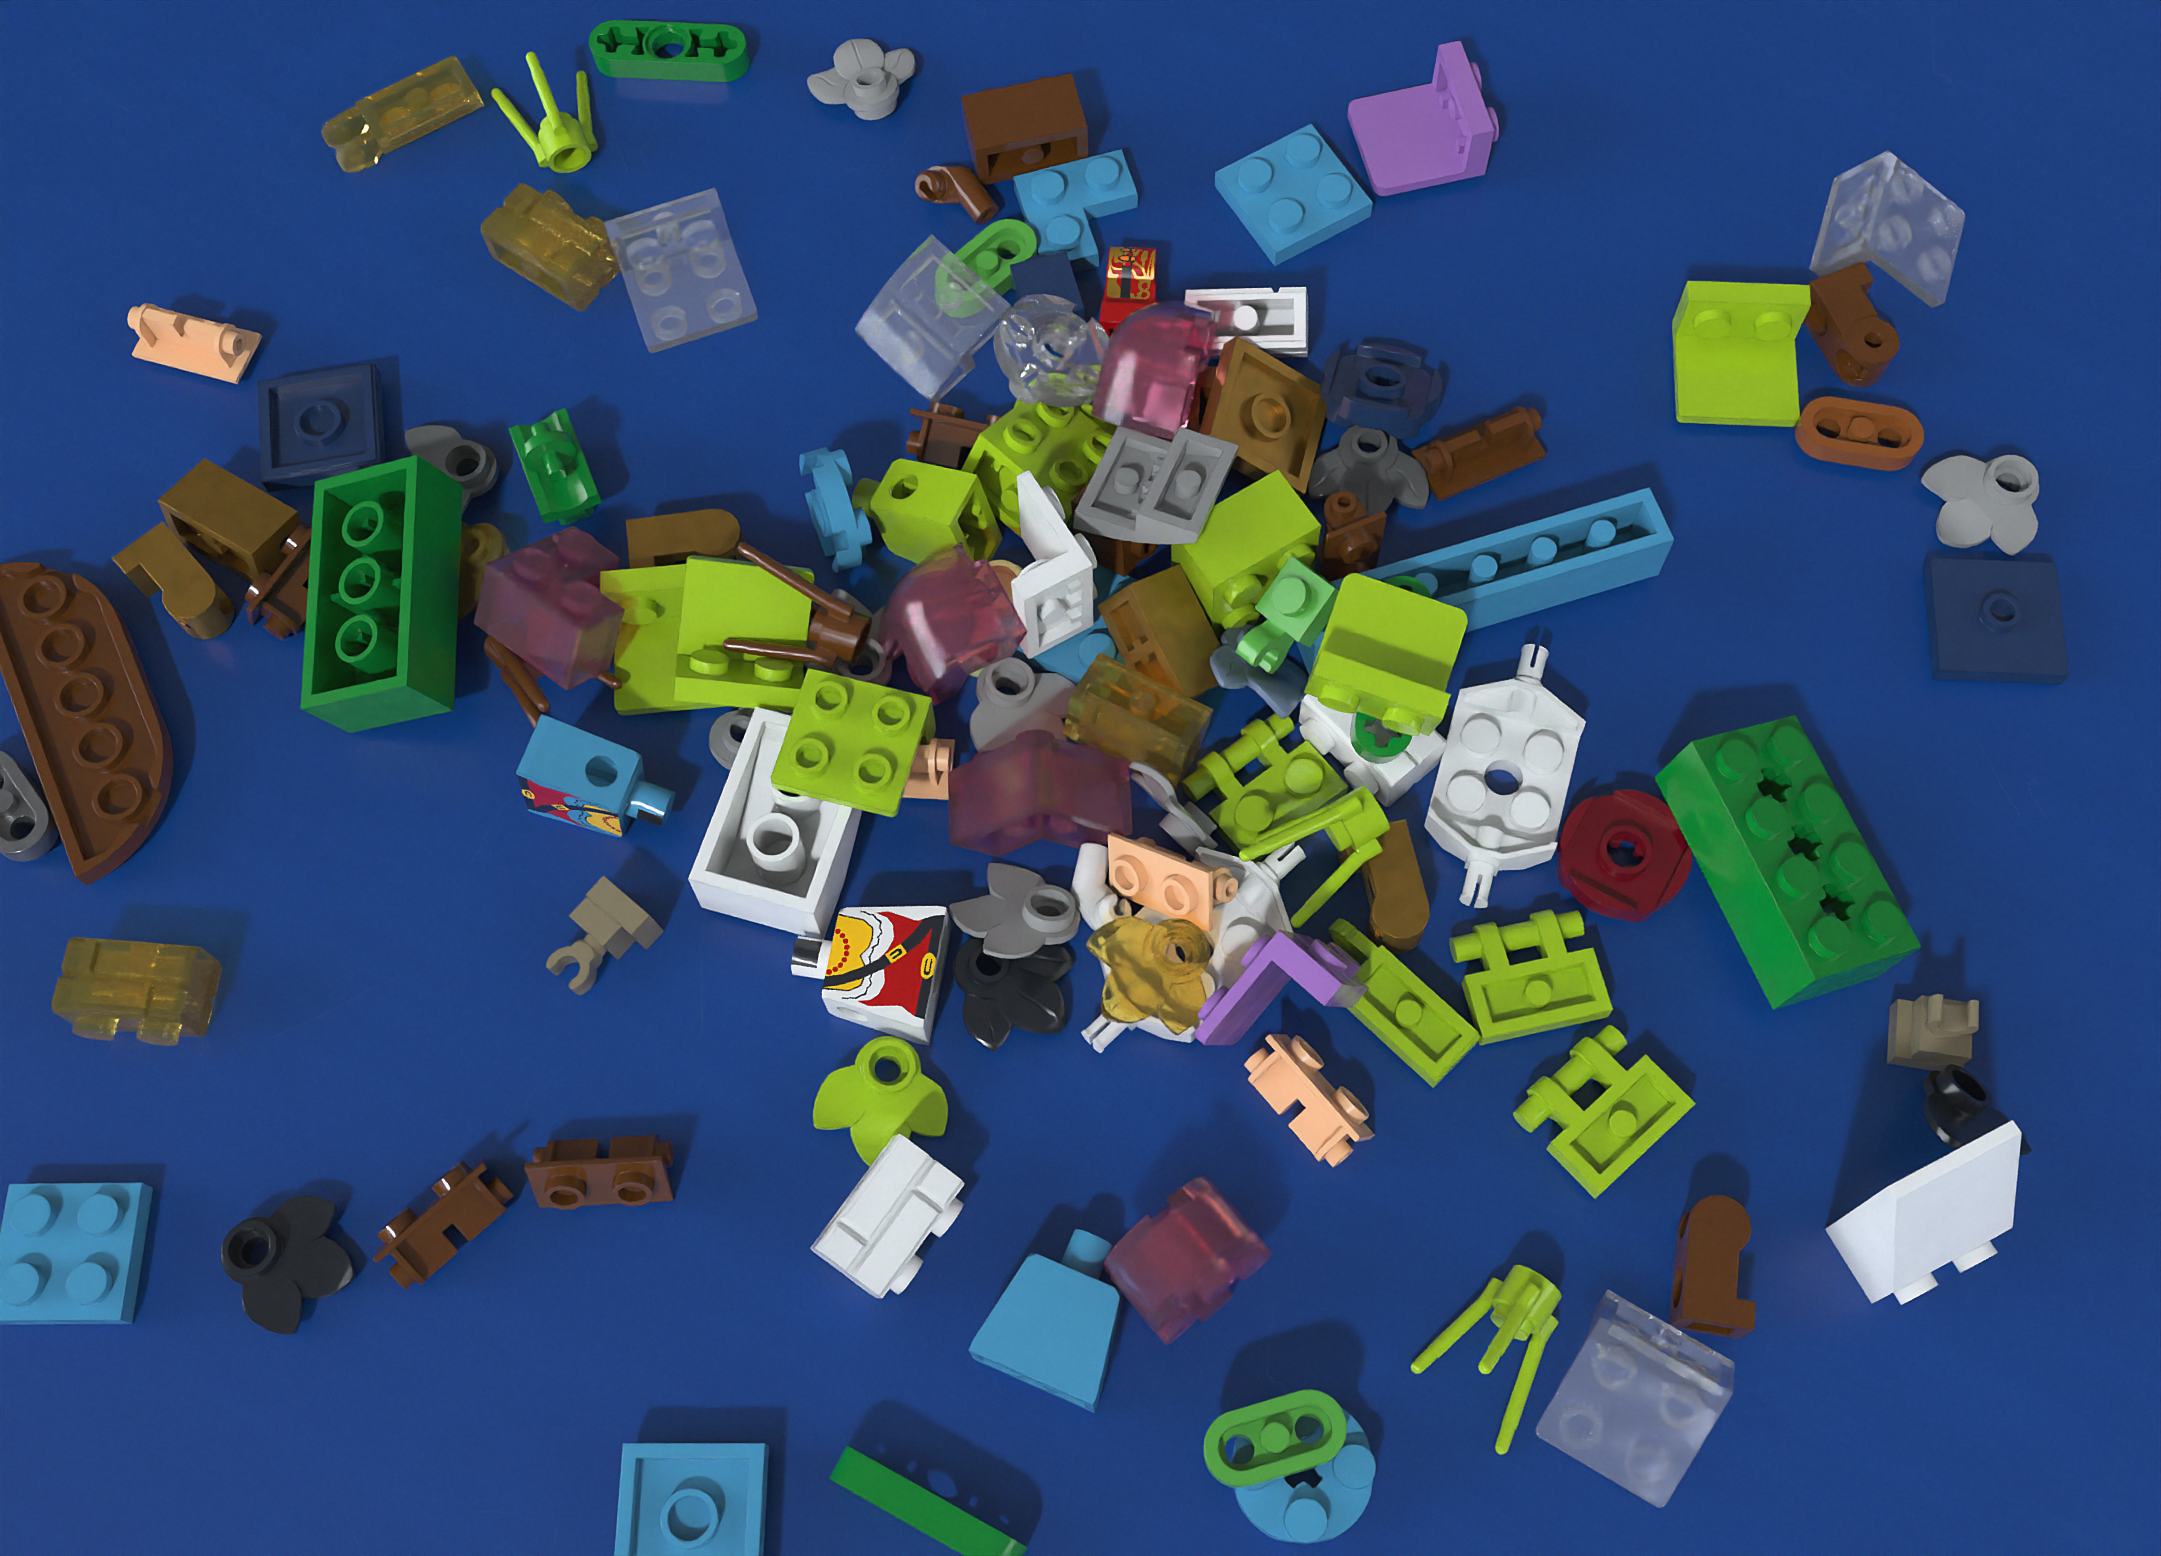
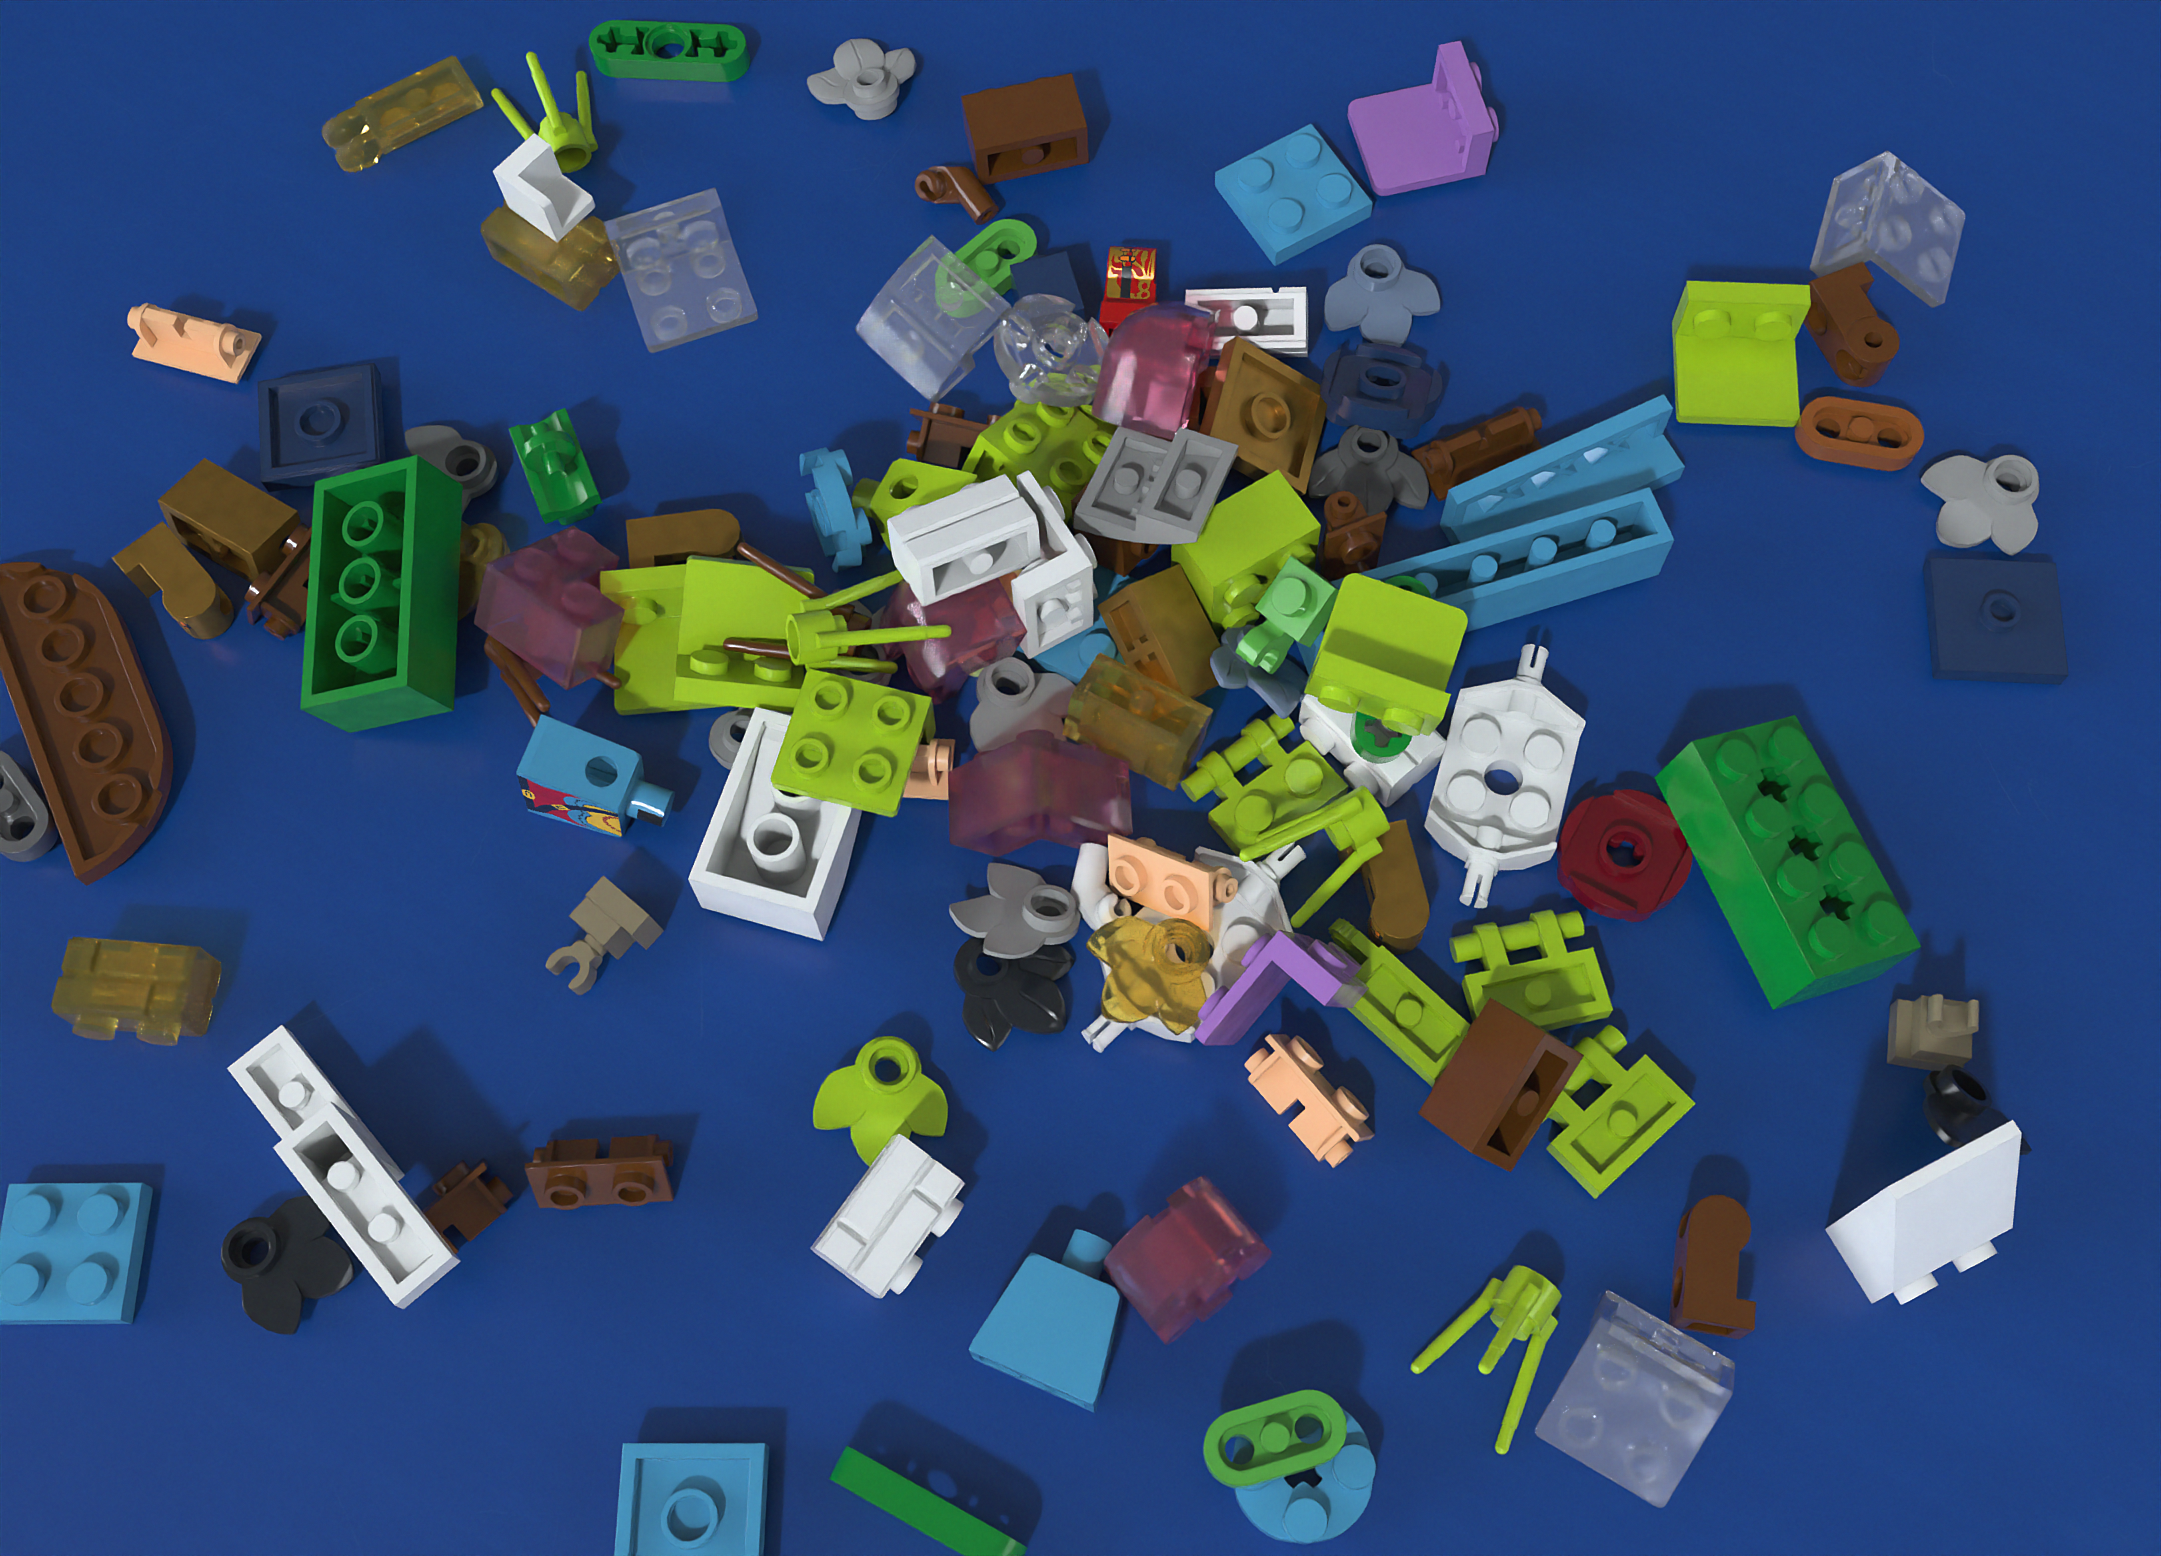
(343, 1168): none -> white bracket
(539, 191): none -> white panel
(818, 636): none -> lime plant
(881, 967): torso -> none
(964, 539): none -> white brick
(1065, 196): dark azure plate -> none
(1184, 824): light grey plate -> none
(1381, 305): none -> sand blue plate
(1500, 1085): none -> reddish brown brick
(1566, 475): none -> dark azure fence

